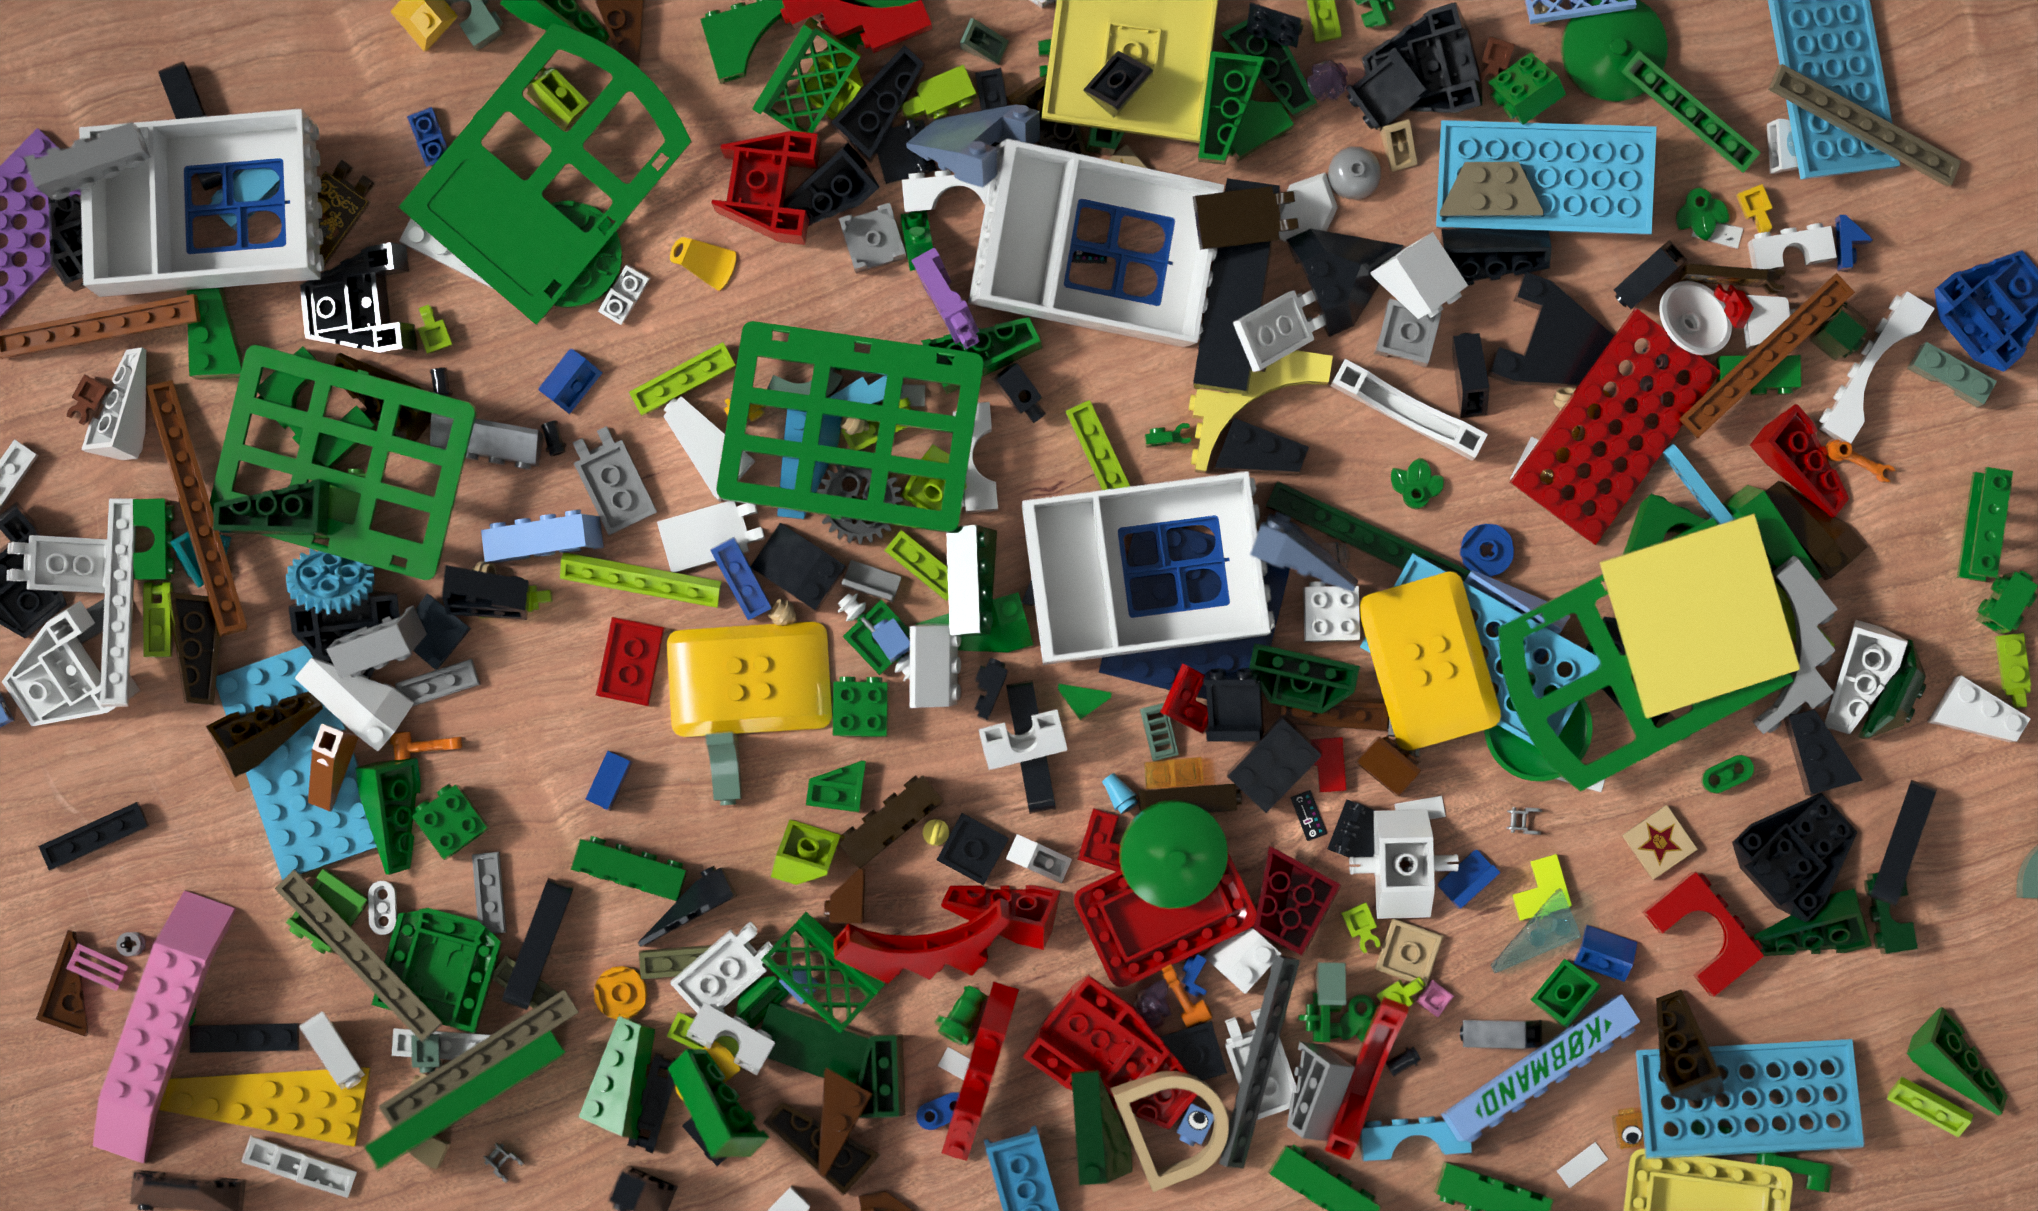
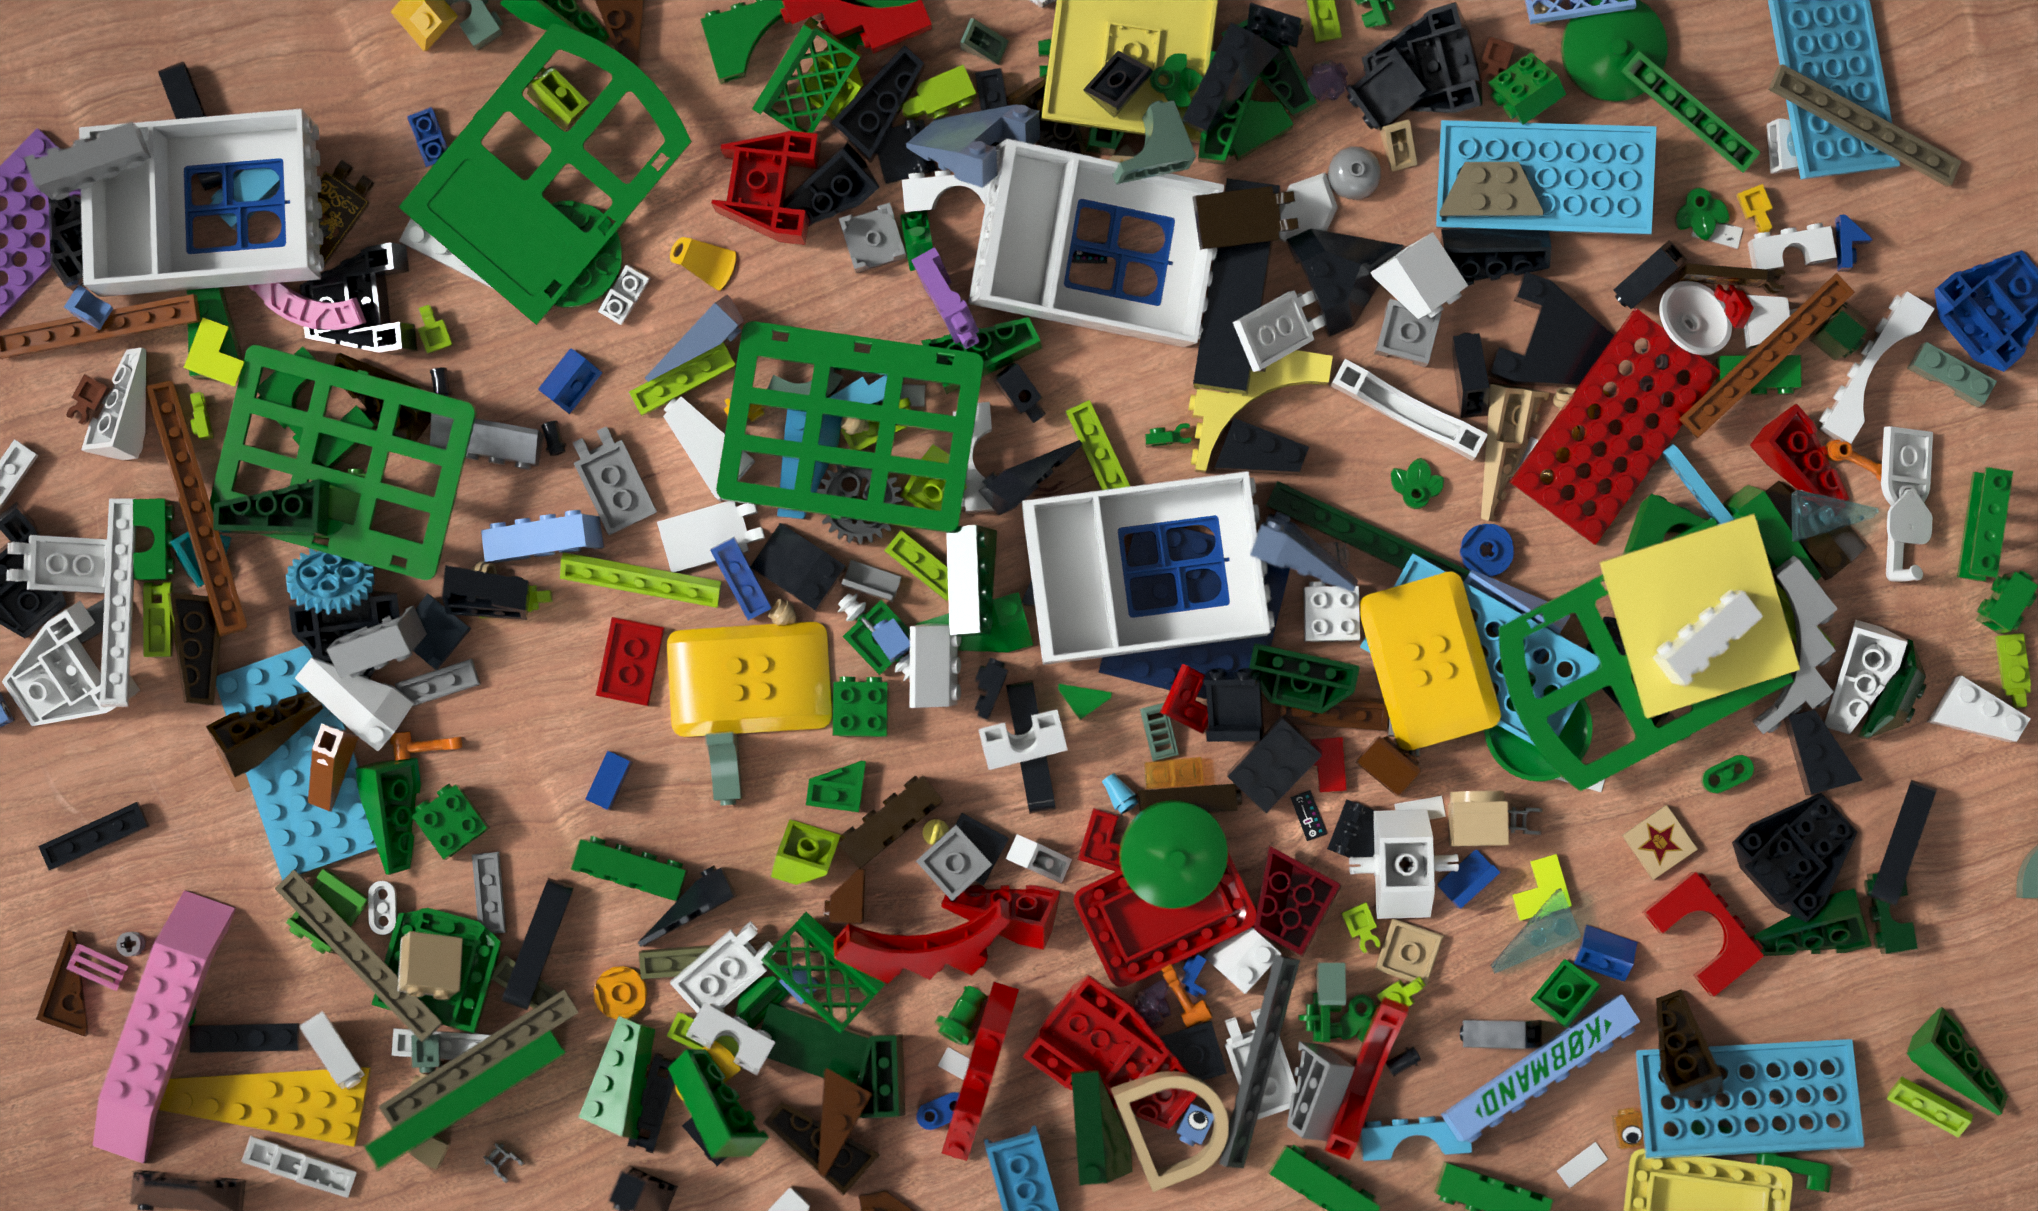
(88, 307): none -> medium blue panel
(201, 423): none -> lime plate
(206, 356): none -> neon yellow tile
(307, 311): none -> bright pink tile
(430, 965): none -> tan piece
(711, 330): none -> sand blue wedge
(954, 862): none -> light grey plate
(1012, 486): none -> black wedge
(1165, 147): none -> sand green arch
(1179, 80): none -> green plate
(1231, 71): none -> black wedge
(1434, 998): bright pink tile -> none
(1478, 818): none -> tan piece
(1509, 422): none -> tan wedge
(1706, 637): none -> white wedge
(1820, 514): none -> clear light blue wing
(1906, 487): none -> white plate

